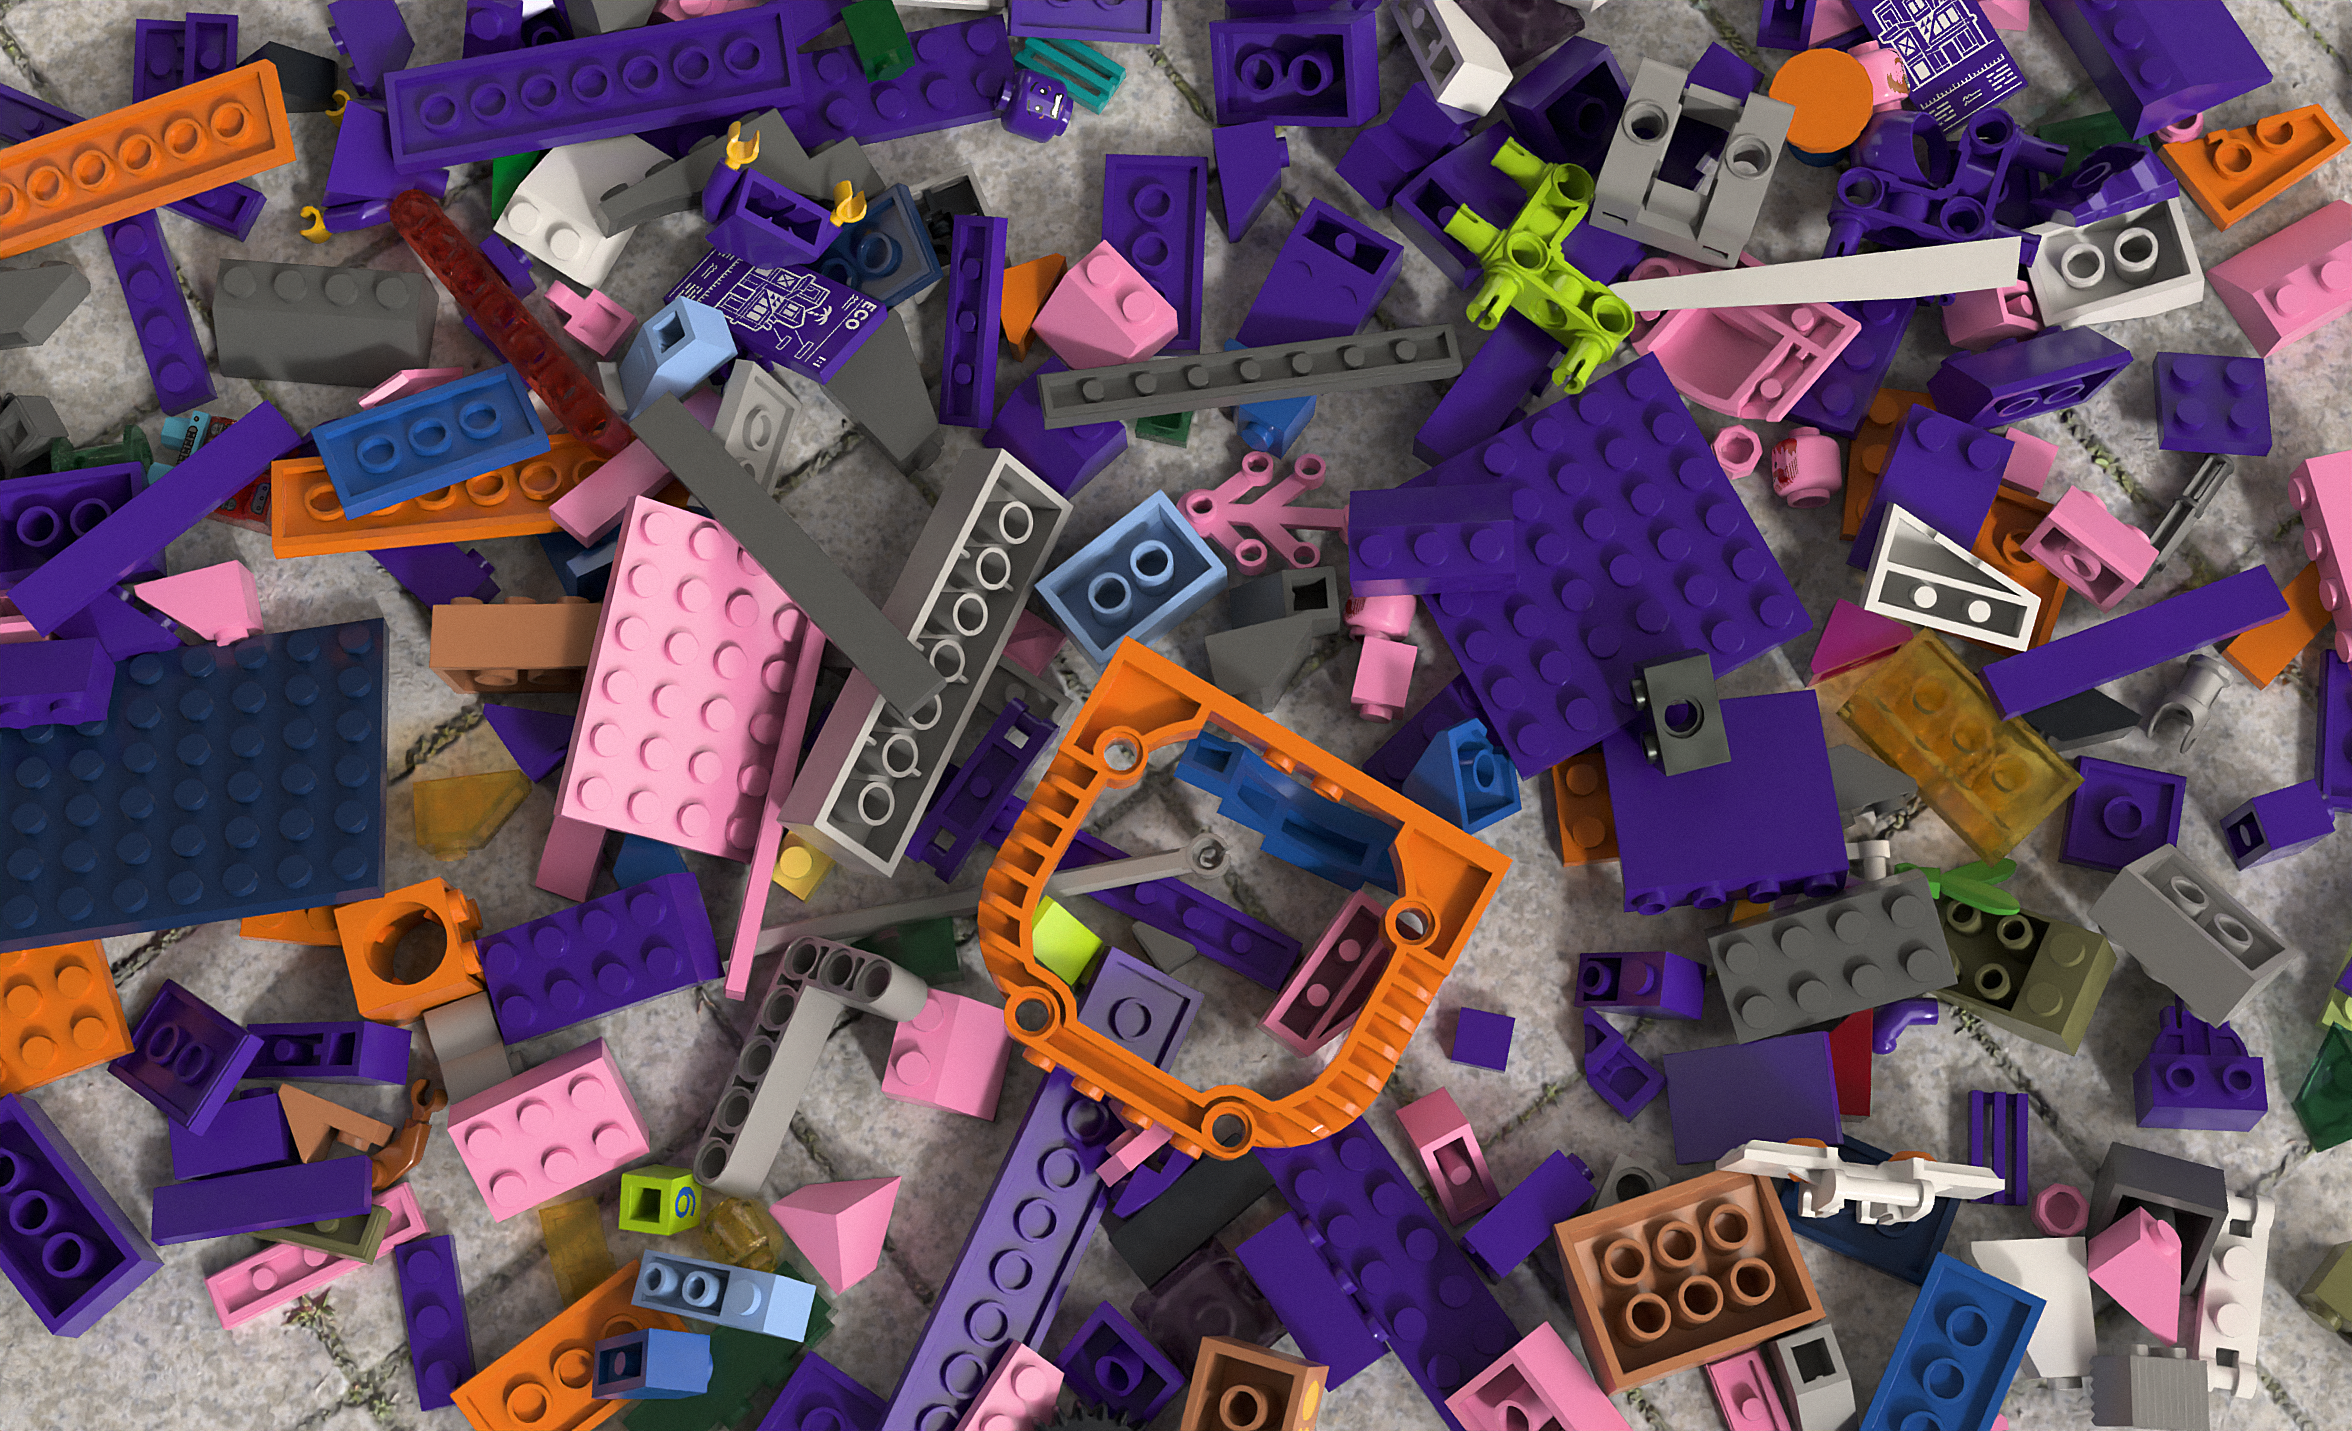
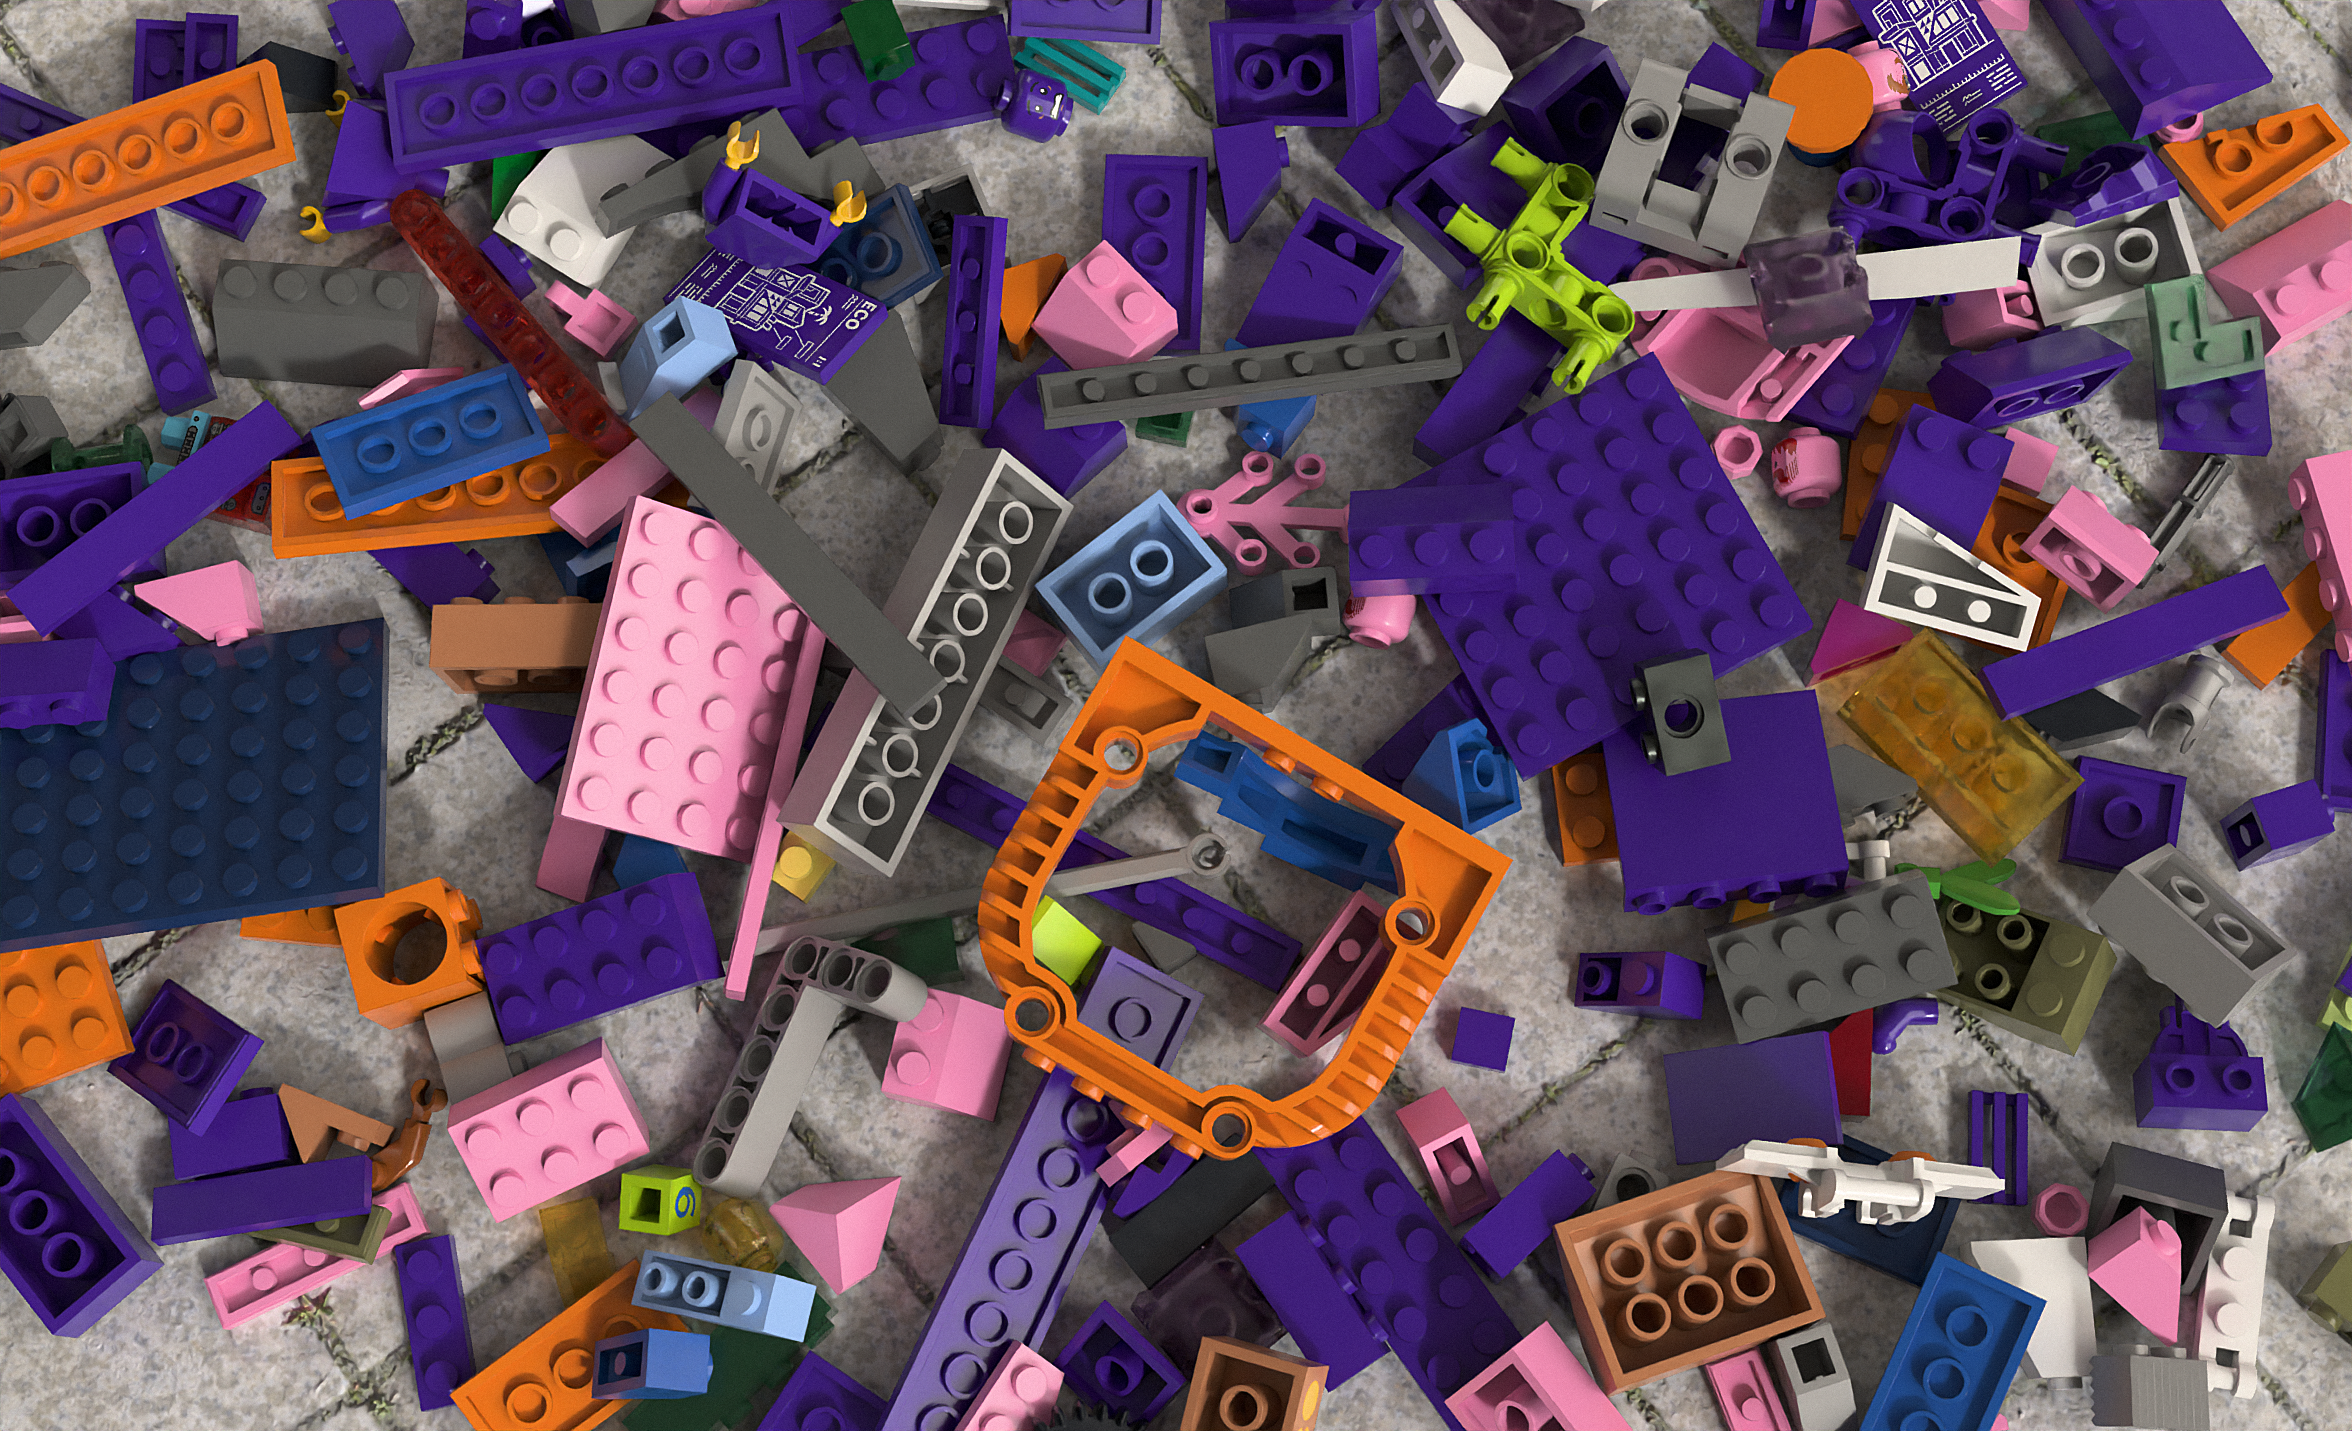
(331, 1053): dark purple slope -> none
(466, 811): clear yellow slope -> none
(981, 789): dark purple plate -> none
(1383, 680): bright pink brick -> none
(1616, 1070): dark purple slope -> none
(1809, 288): none -> clear purple slope
(2190, 347): none -> clear green plate

